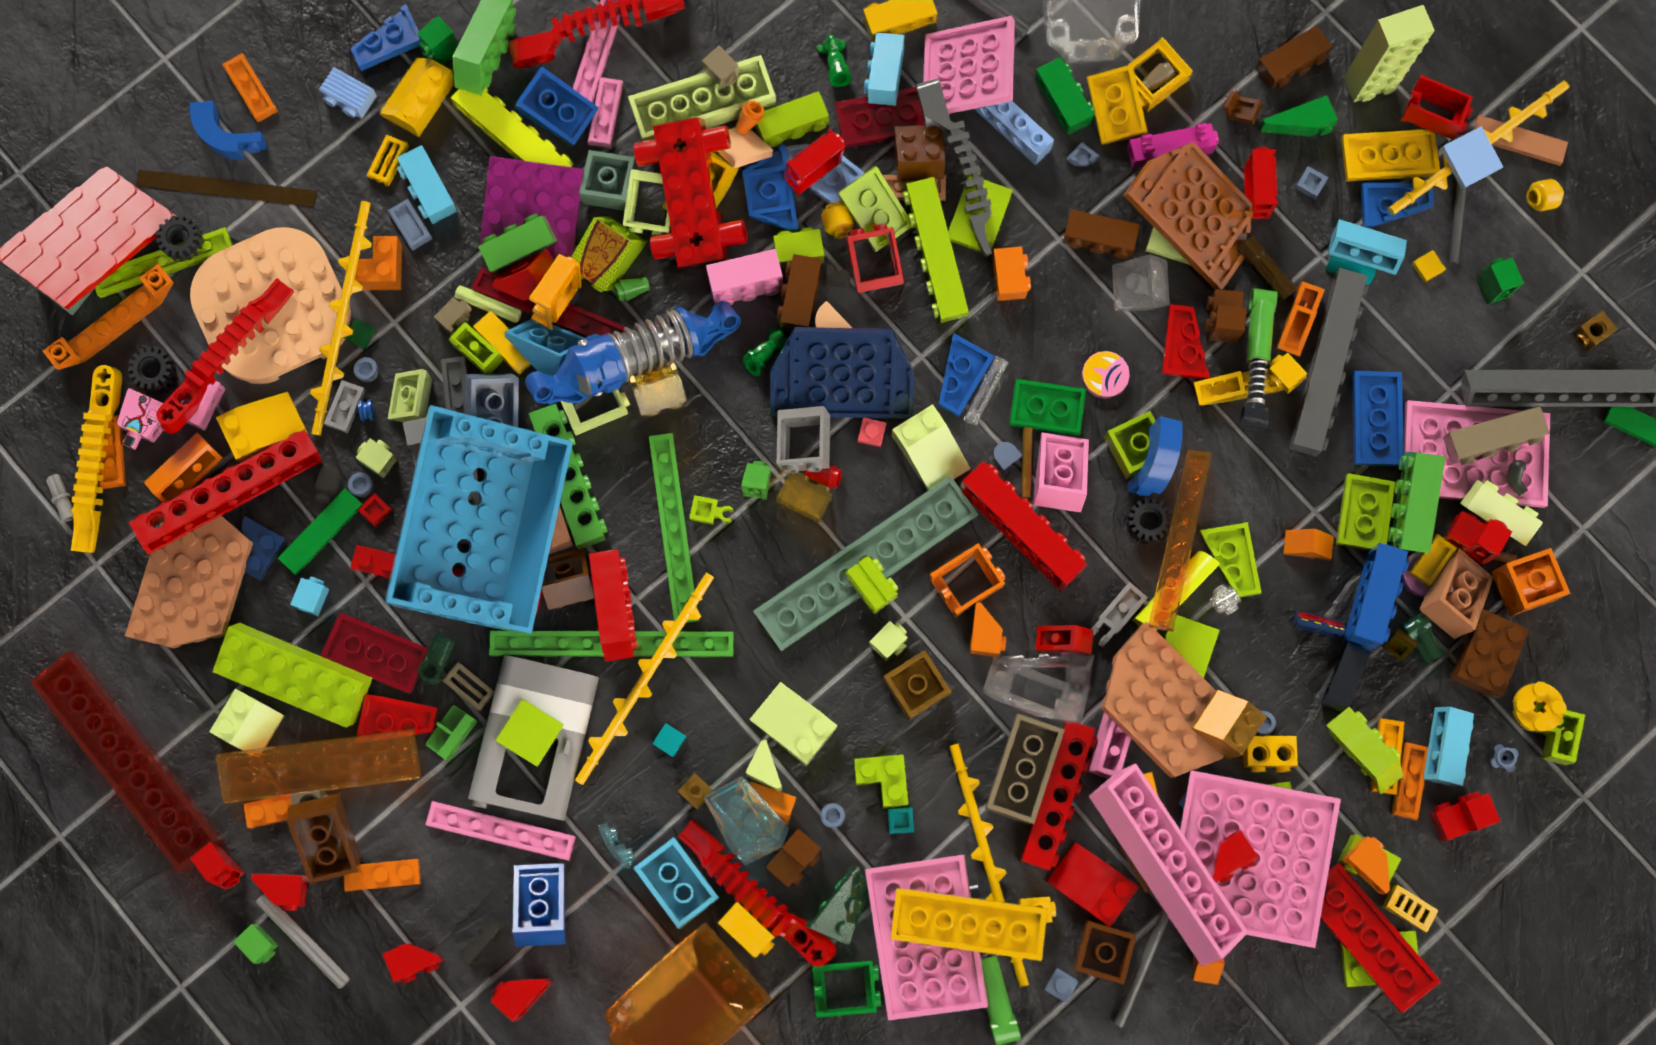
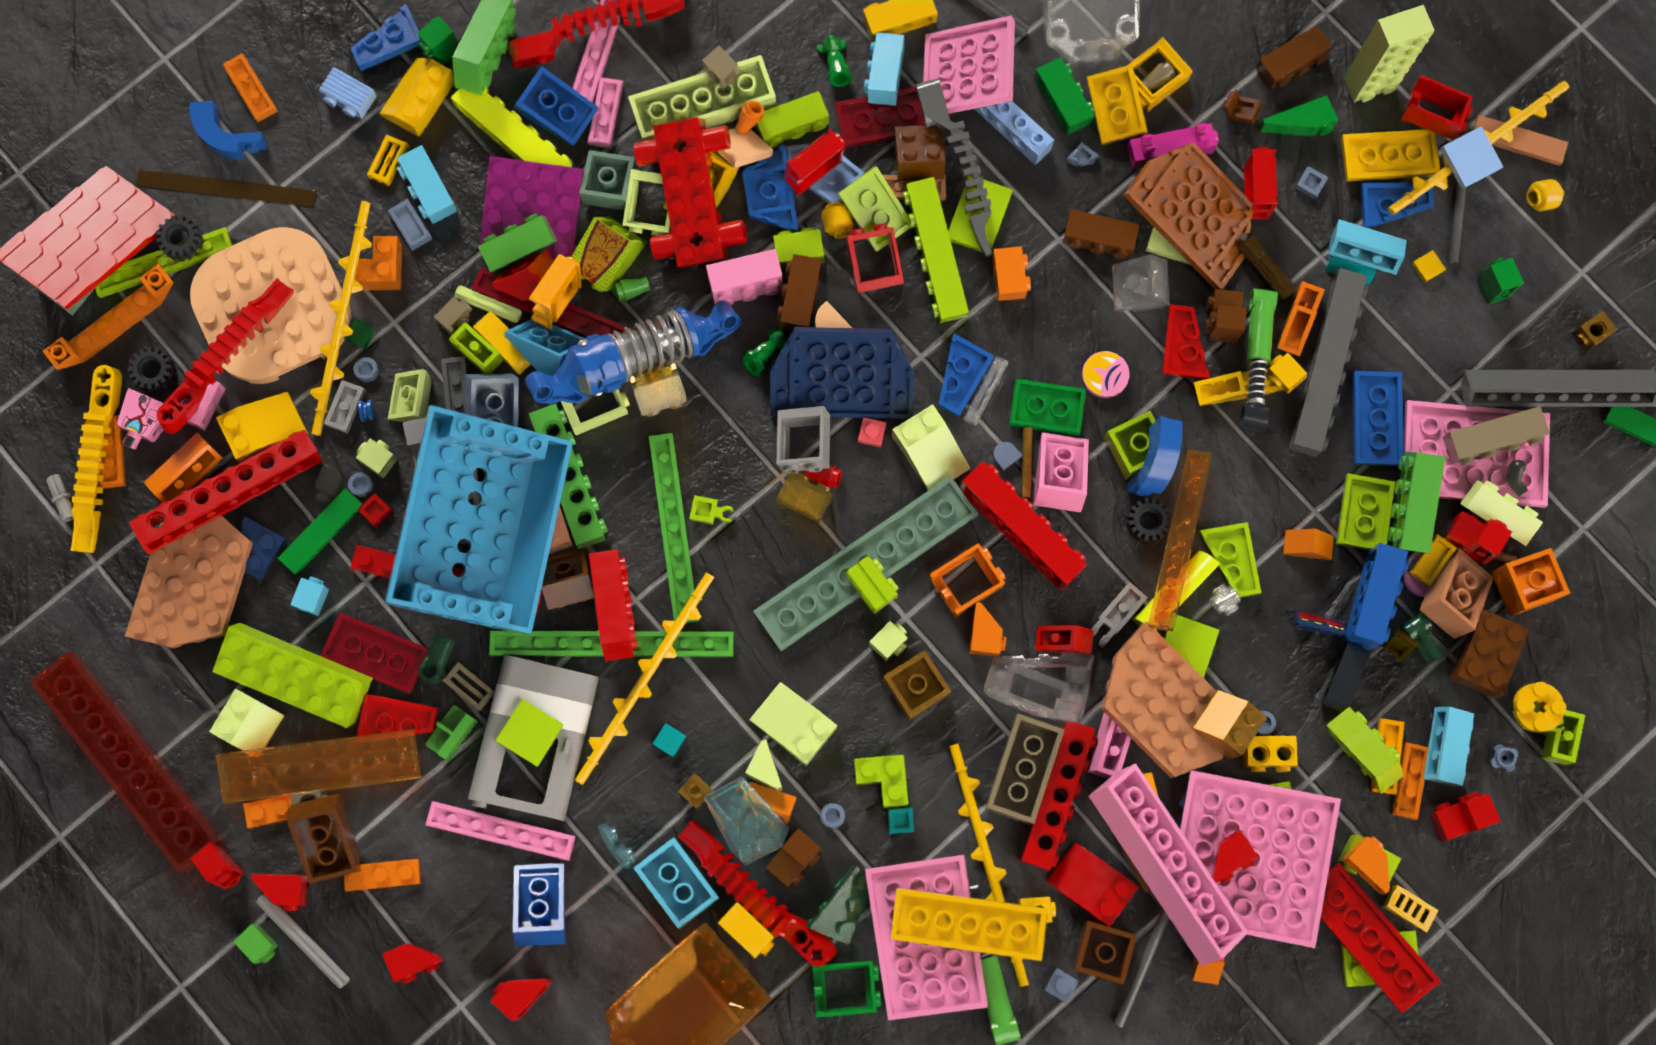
(756, 480): bright green slope -> none

